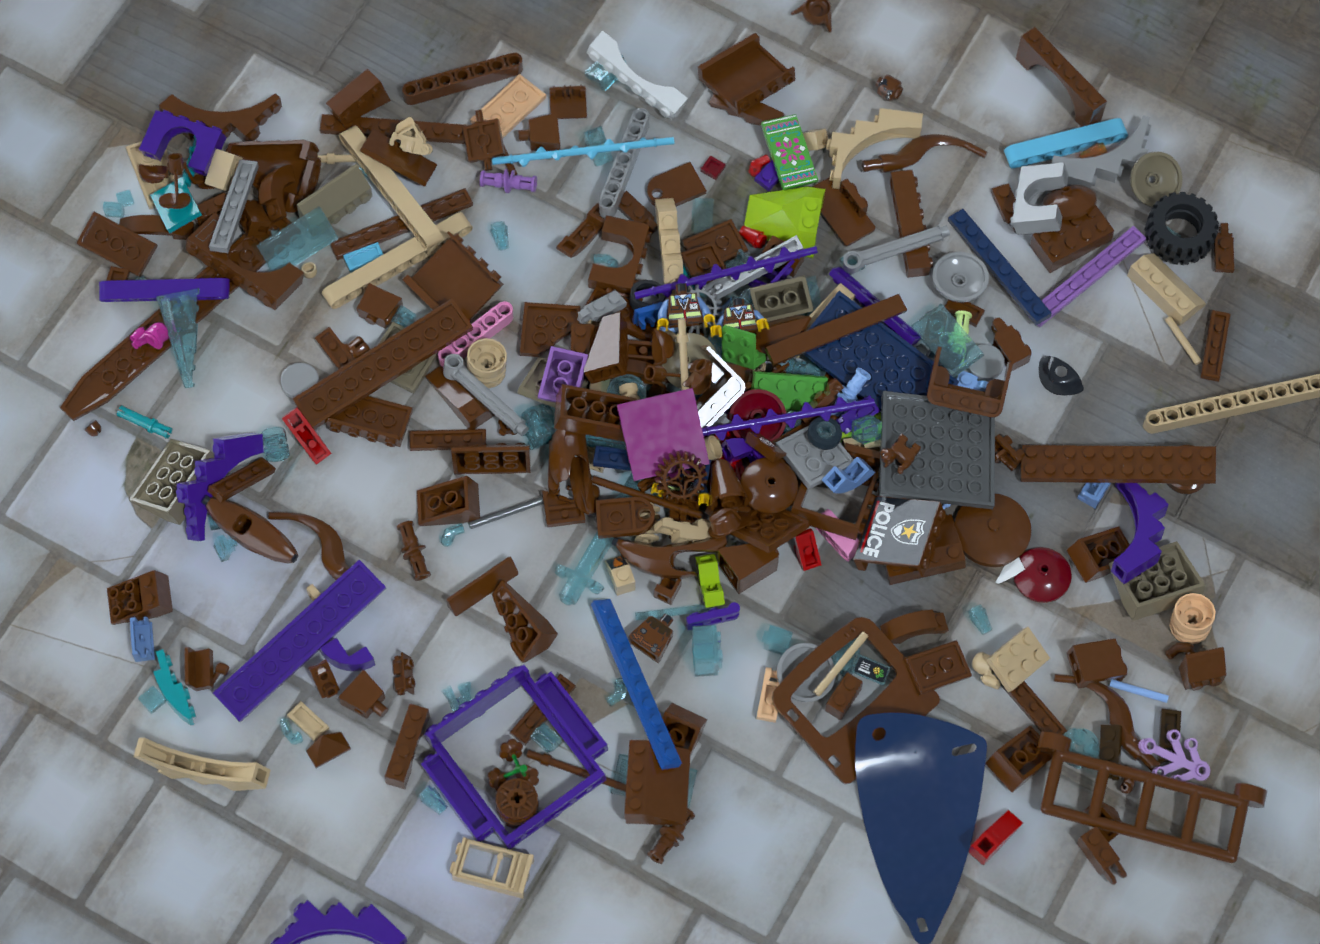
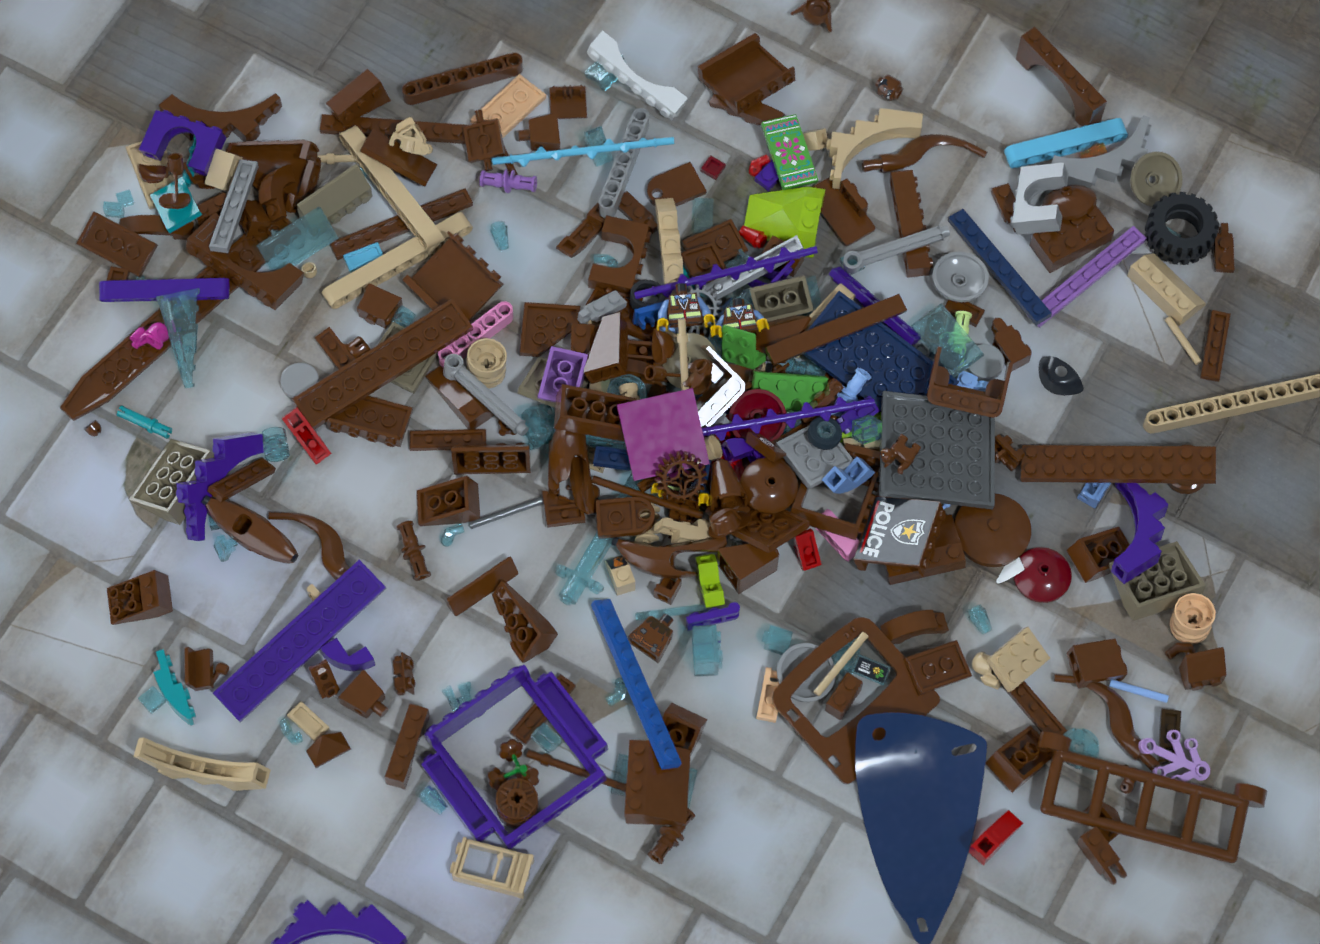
(142, 639): medium blue hinge -> none
(1111, 745): dark brown plate -> none

